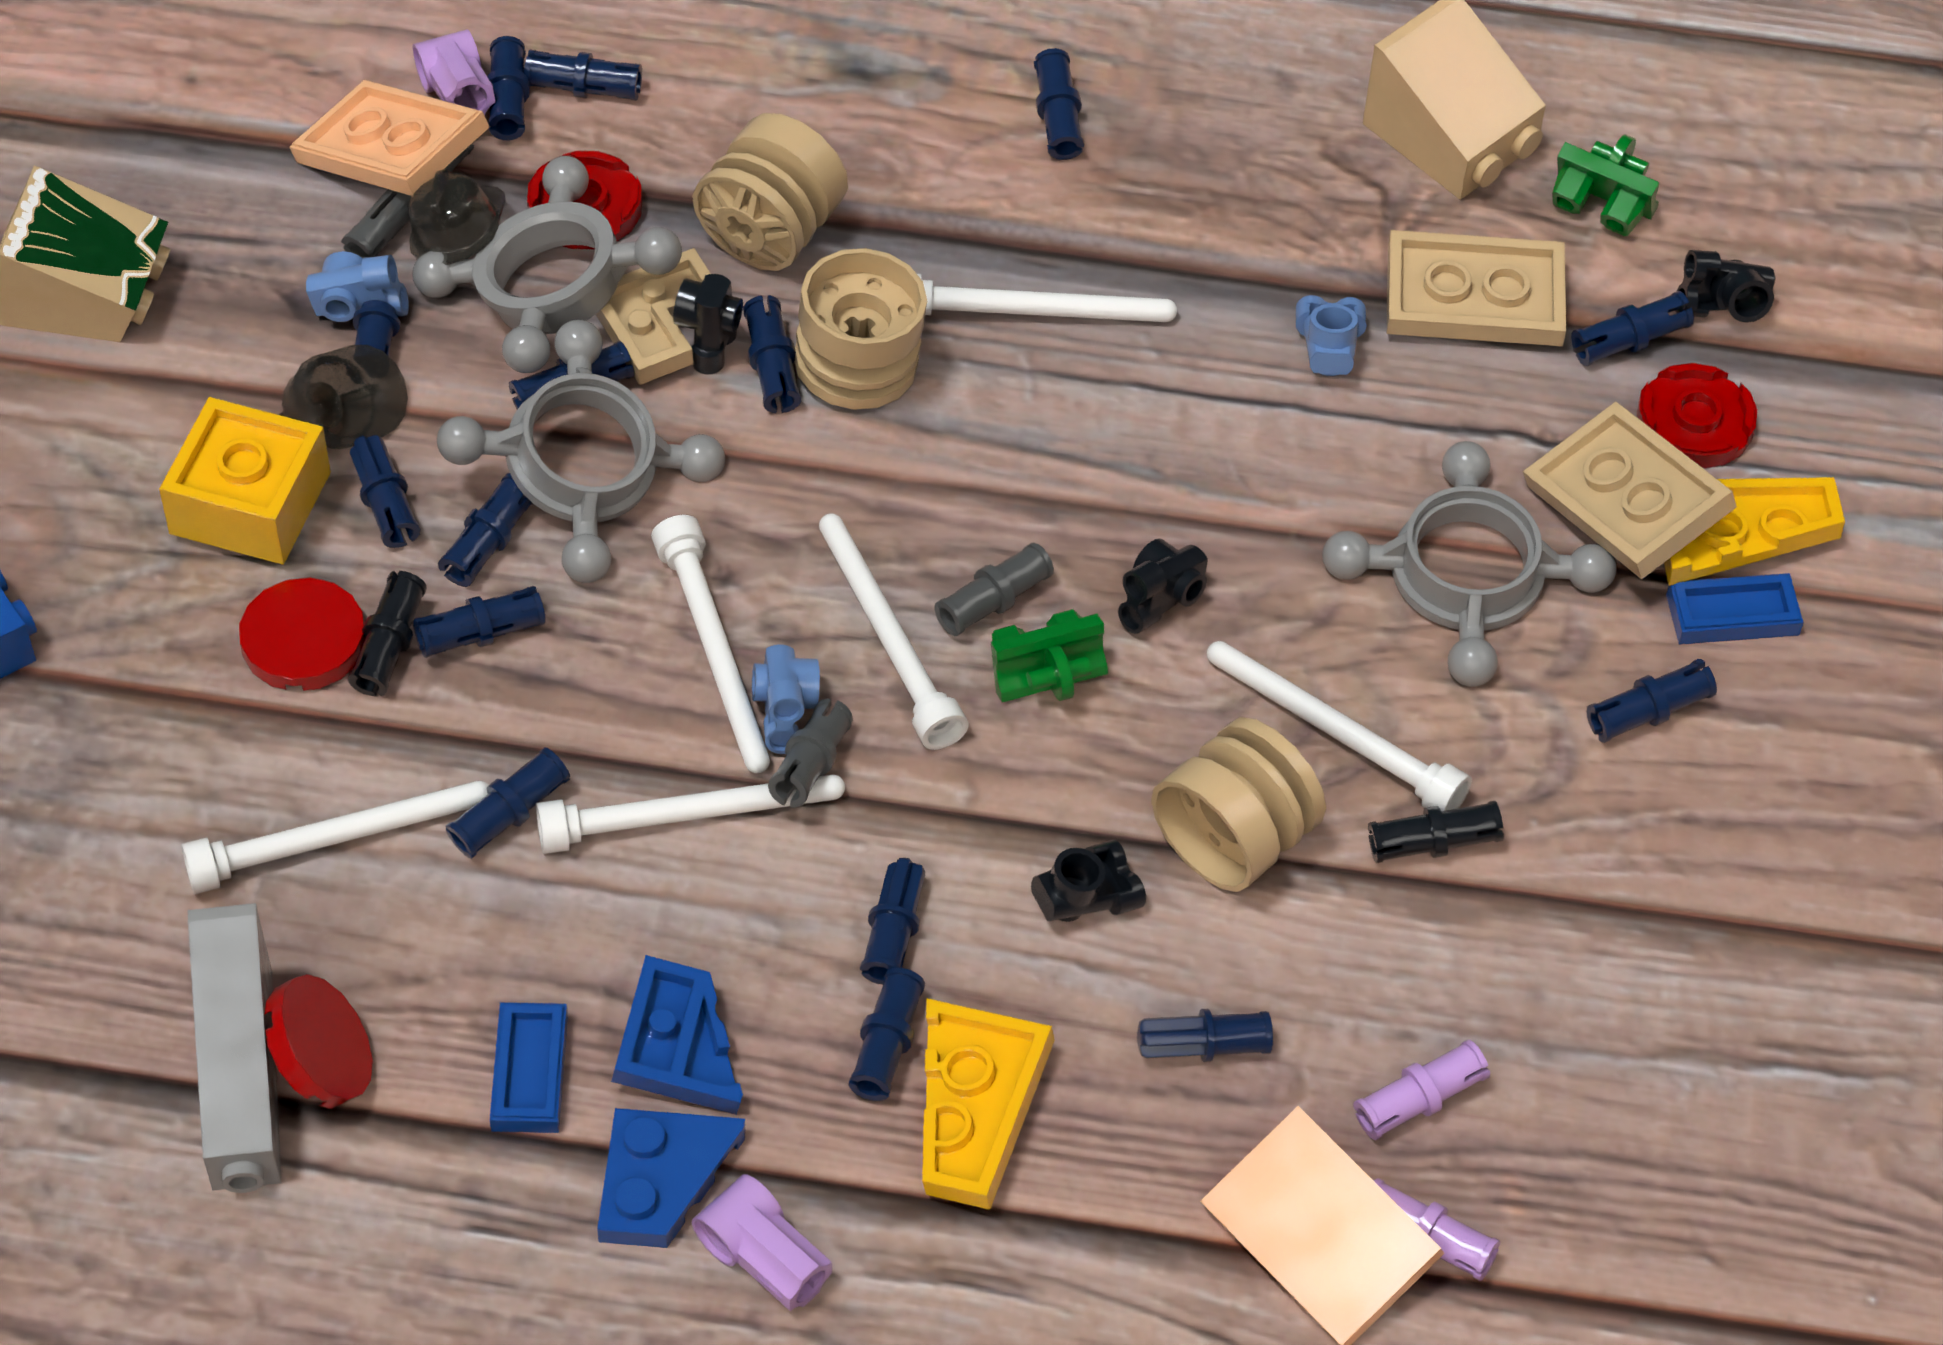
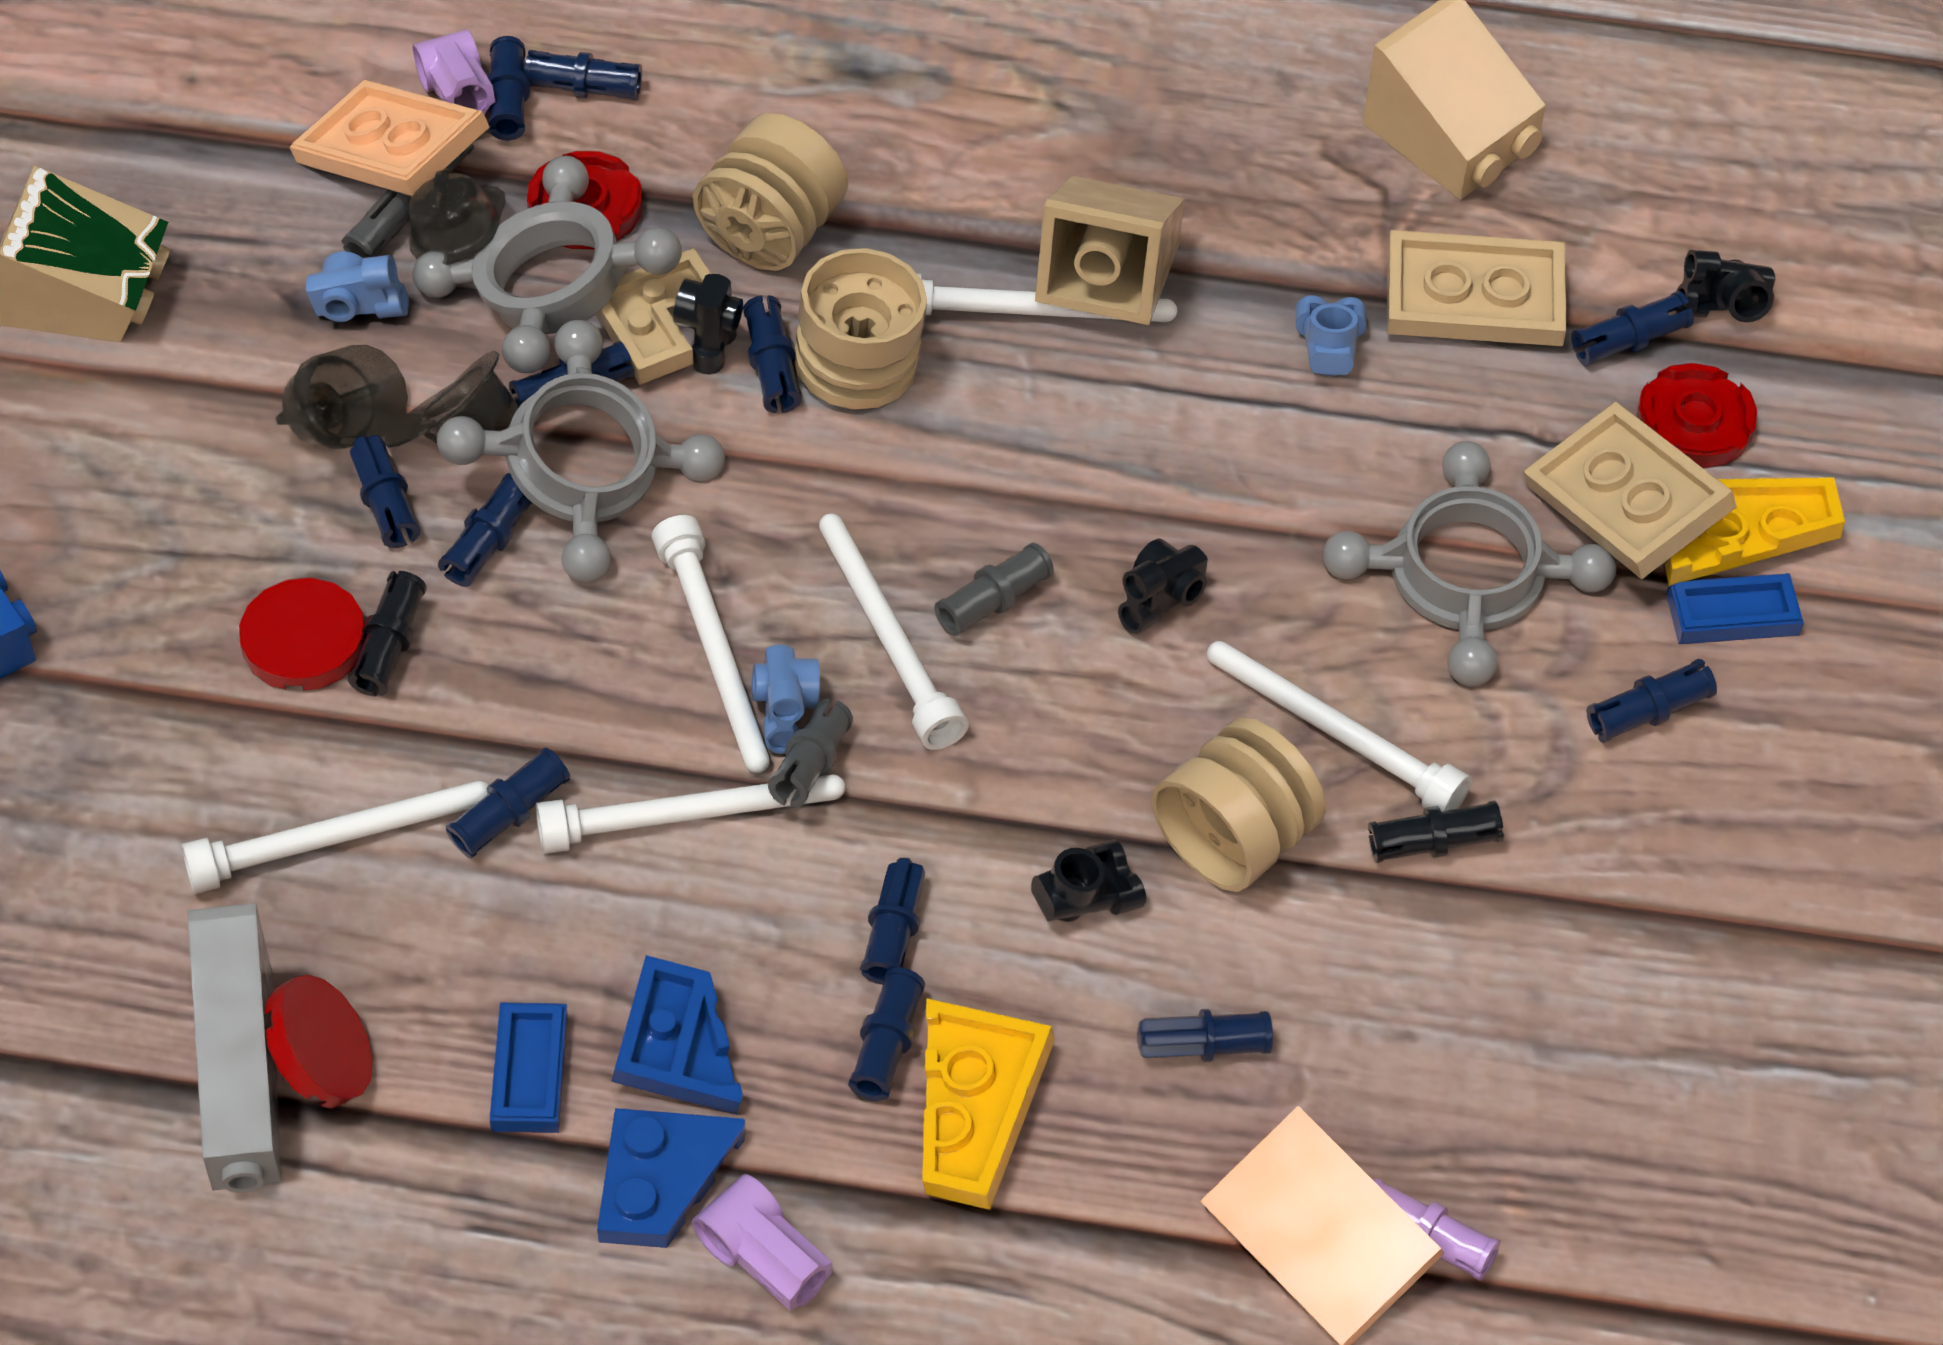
(245, 480): yellow container -> none
(376, 325): dark blue pin -> none
(473, 394): none -> clear smoke piece
(479, 621): dark blue pin -> none
(1048, 657): green hips -> none
(1058, 104): dark blue pin -> none
(1107, 248): none -> tan slope
(1421, 1089): lavender pin -> none
(1610, 175): green hips -> none

